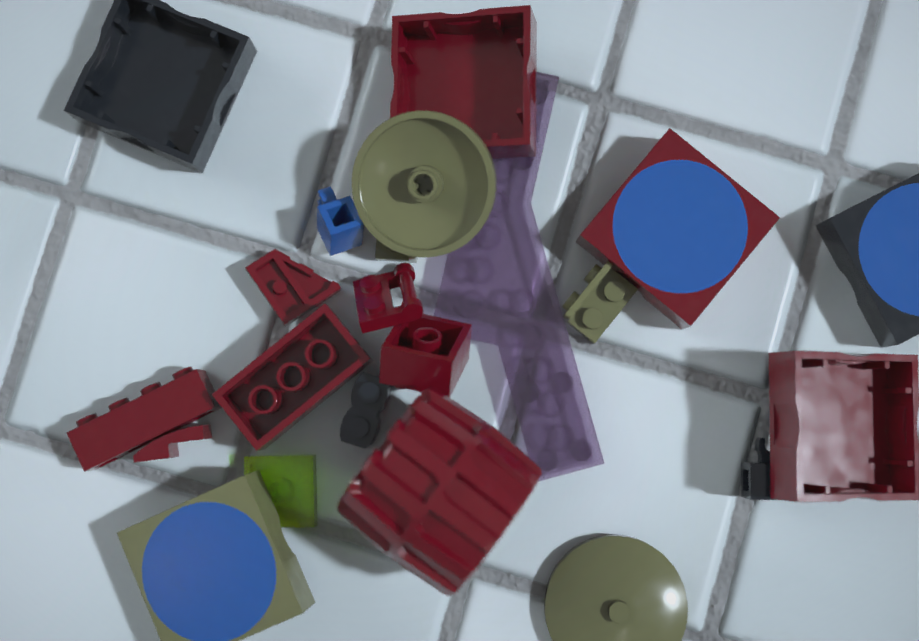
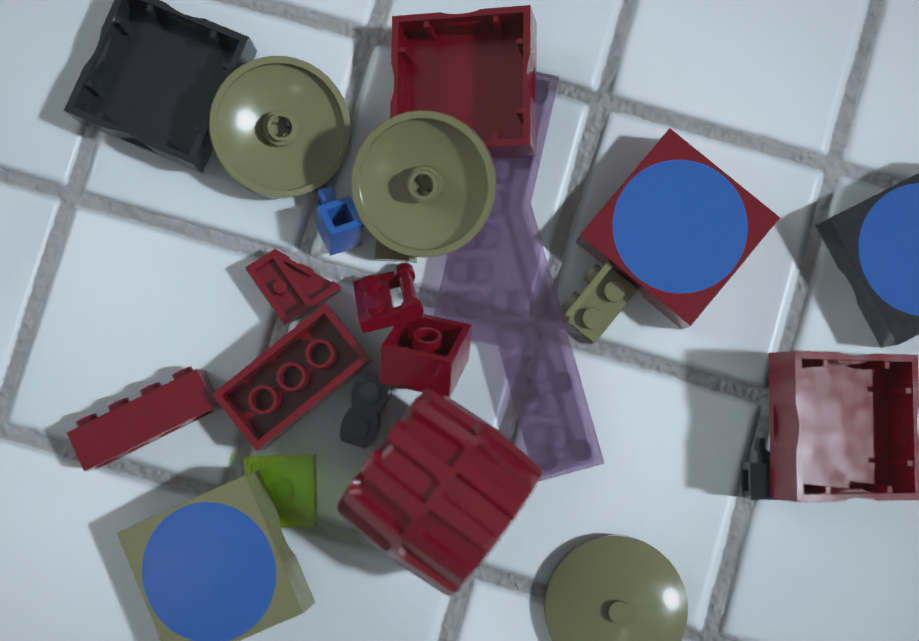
(167, 445): dark red slope -> none
(279, 126): none -> olive dish

